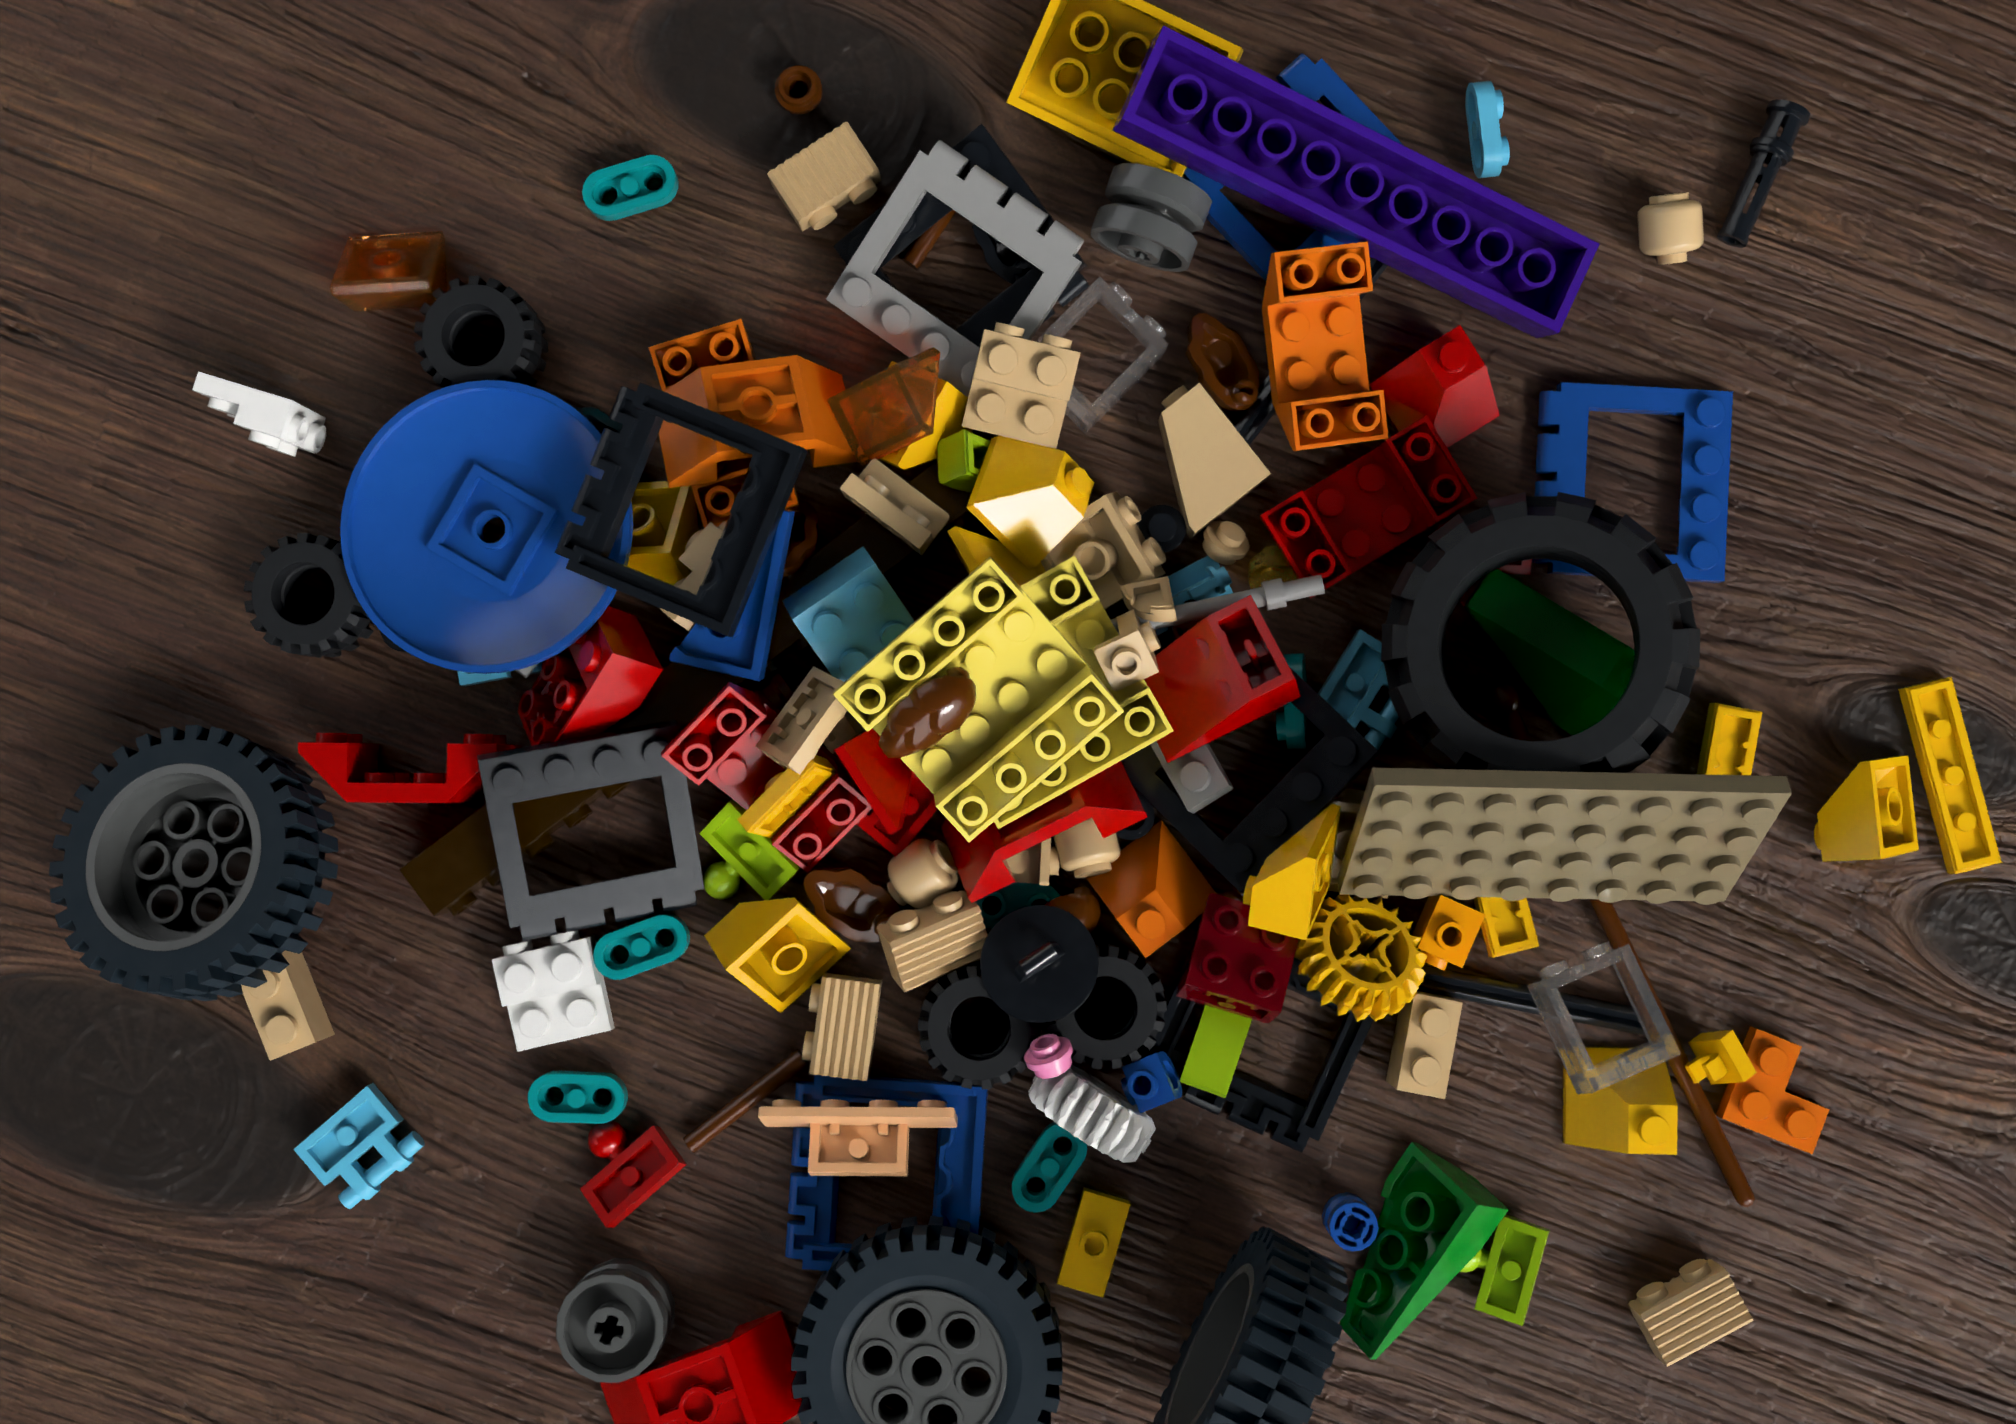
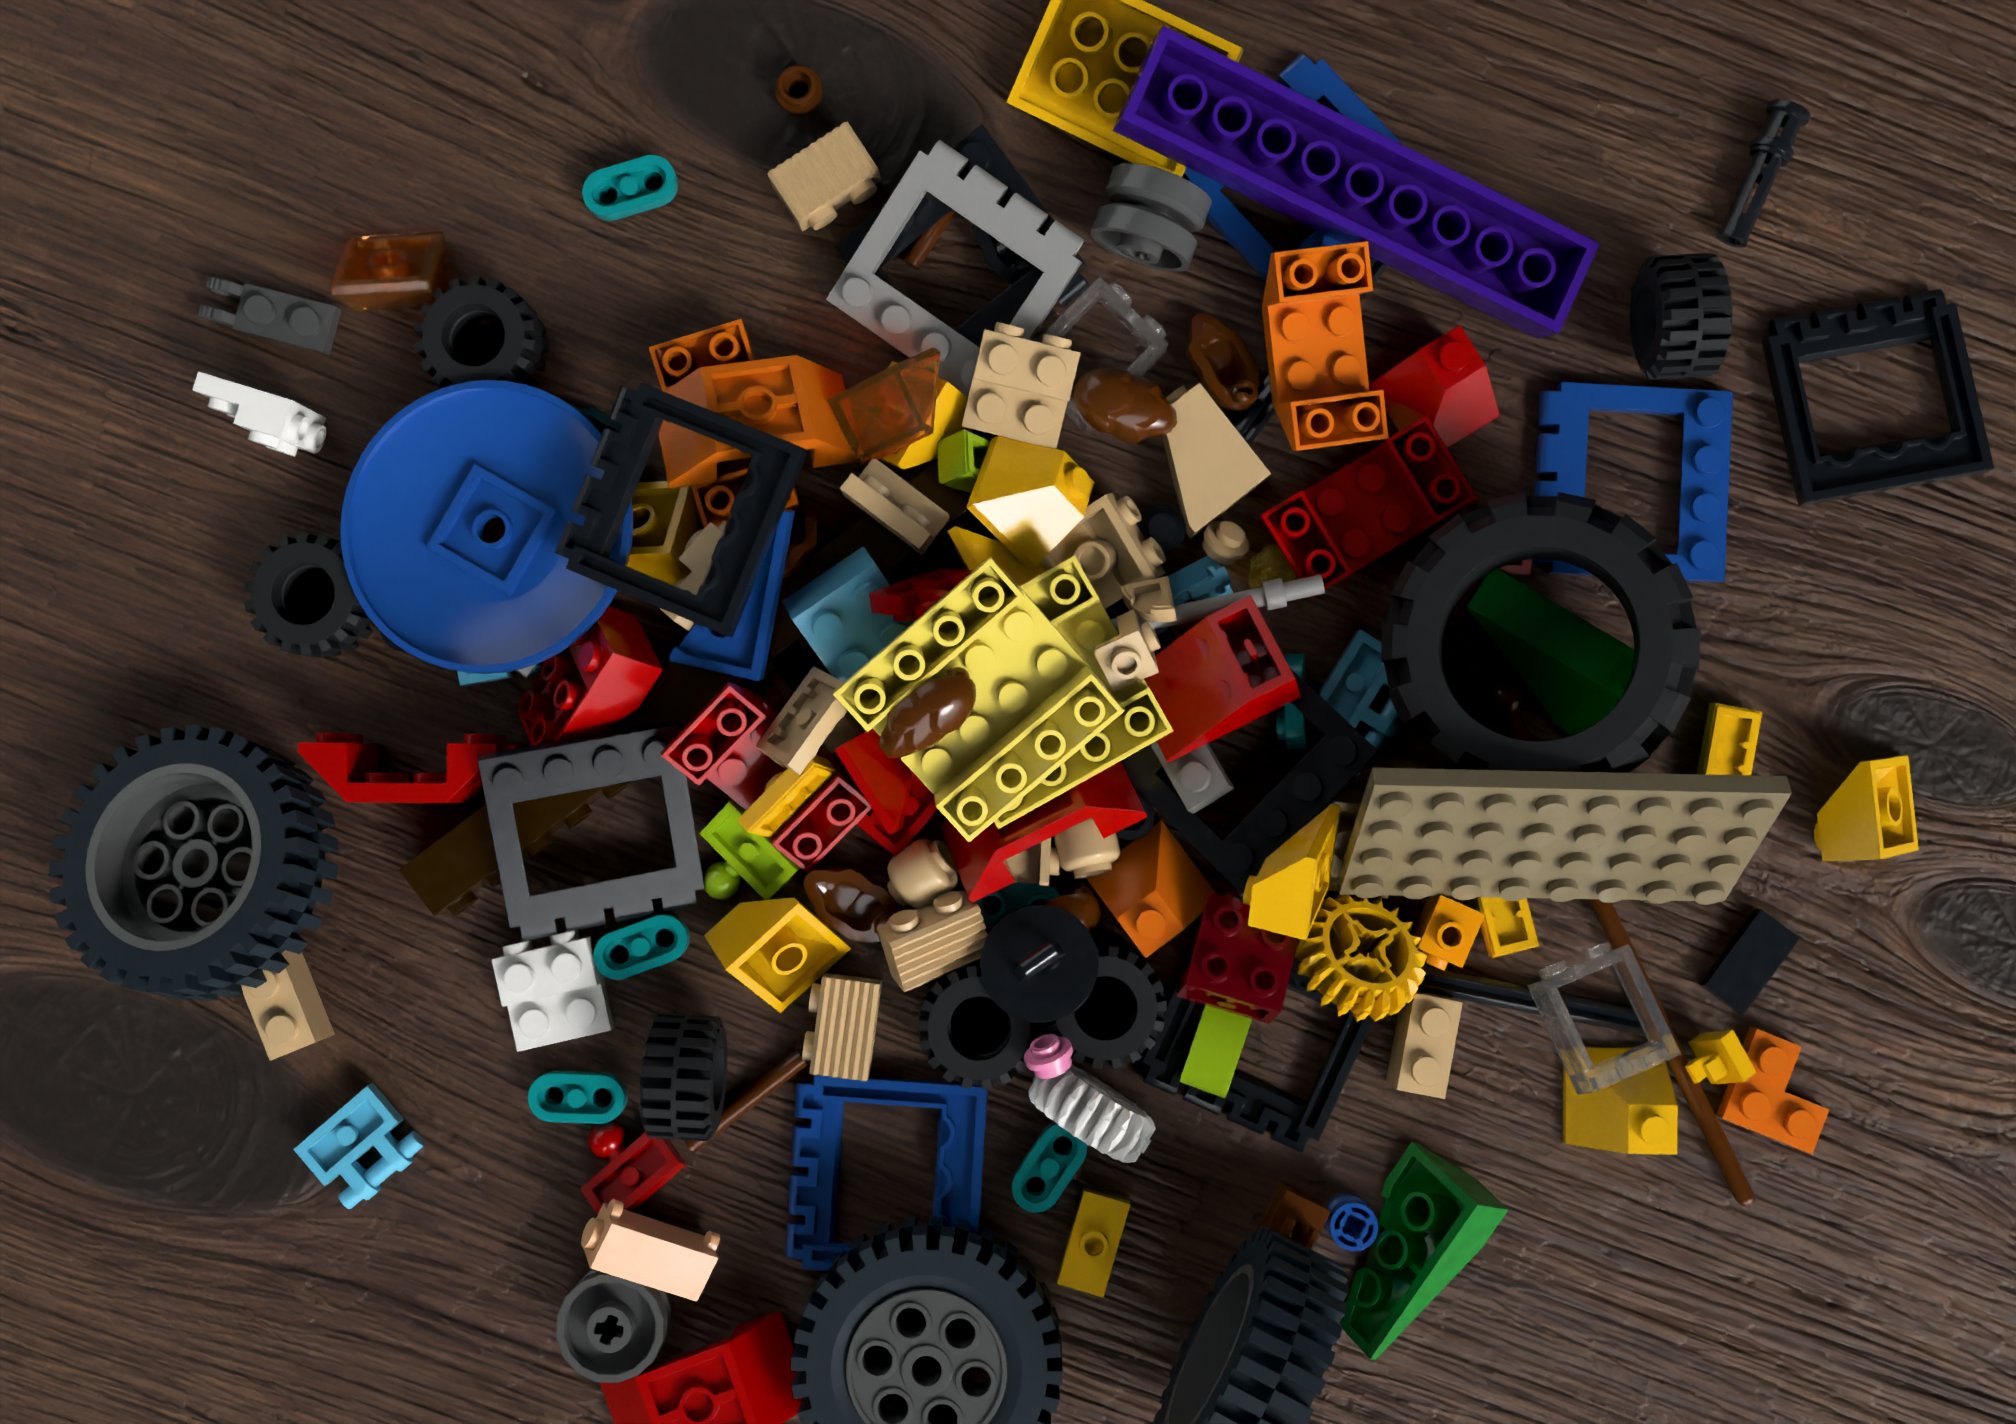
(275, 316): none -> dark grey hinge
(649, 1251): none -> light nougat brick
(683, 1077): none -> black tyre
(858, 1138): light nougat bracket -> none
(916, 595): none -> red plate
(1123, 405): none -> reddish brown arm
(1151, 1082): blue plate -> none
(1295, 1215): none -> reddish brown brick
(1487, 146): medium azure plate -> none
(1509, 1269): lime plate -> none
(1670, 227): tan head -> none
(1681, 316): none -> black tyre
(1689, 1310): tan brick -> none
(1749, 961): none -> black tile
(1885, 465): none -> black hinge
(1949, 775): yellow tile -> none

